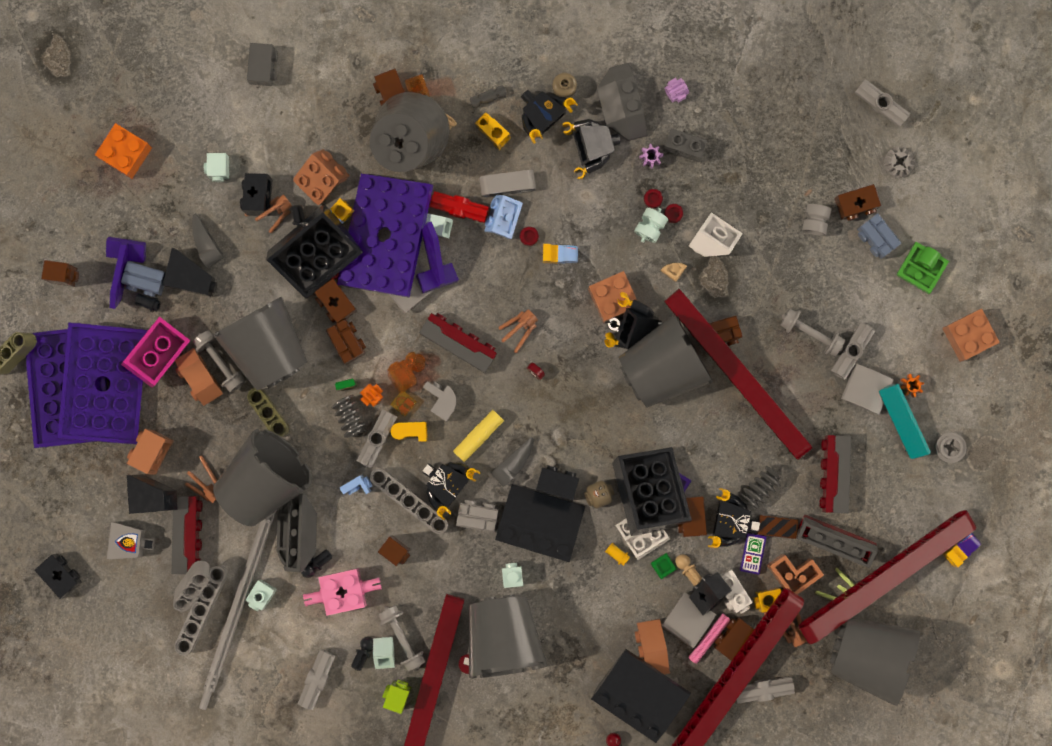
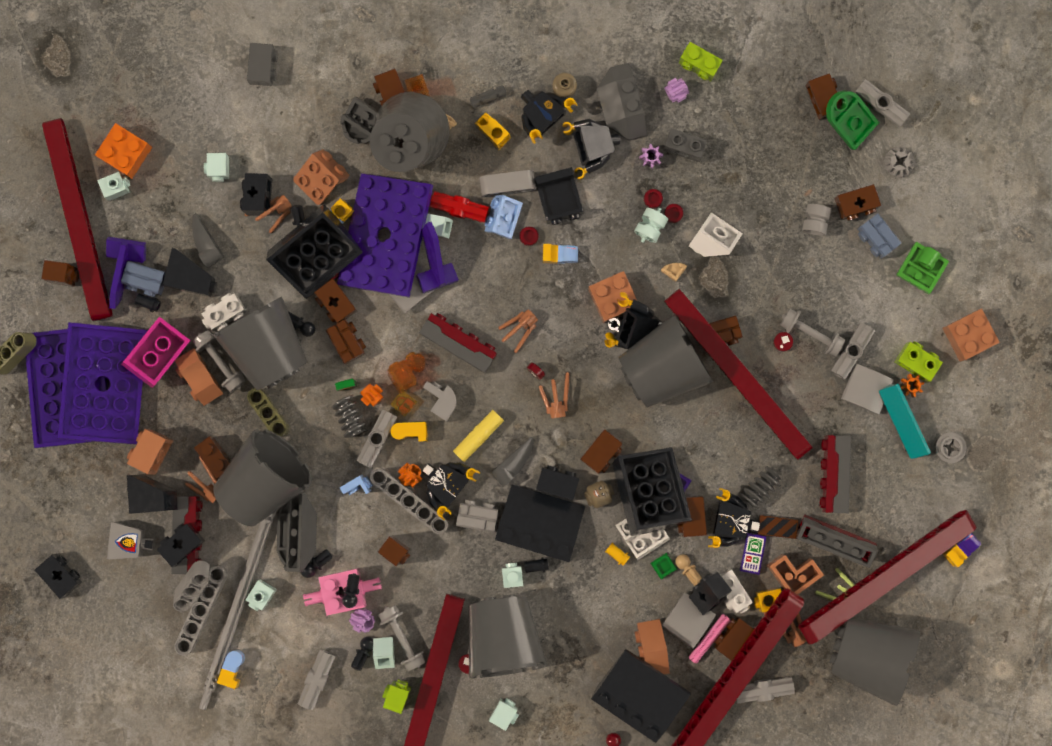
(77, 219): none -> dark red beam
(114, 186): none -> light aqua brick
(174, 554): none -> black brick
(213, 456): none -> reddish brown brick
(222, 313): none -> white brick
(230, 669): none -> leg
(306, 328): none -> black axle
(350, 599): none -> black axle
(358, 121): none -> dark grey slope
(362, 620): none -> lavender gear
(410, 475): none -> orange gear
(504, 714): none -> light aqua brick
(536, 565): none -> black pin
(557, 409): none -> nougat plant
(559, 196): none -> black panel
(601, 452): none -> reddish brown brick
(700, 61): none -> lime brick
(783, 341): none -> dark red tile
(820, 92): none -> reddish brown brick
(852, 120): none -> green plate
(918, 361): none -> lime brick

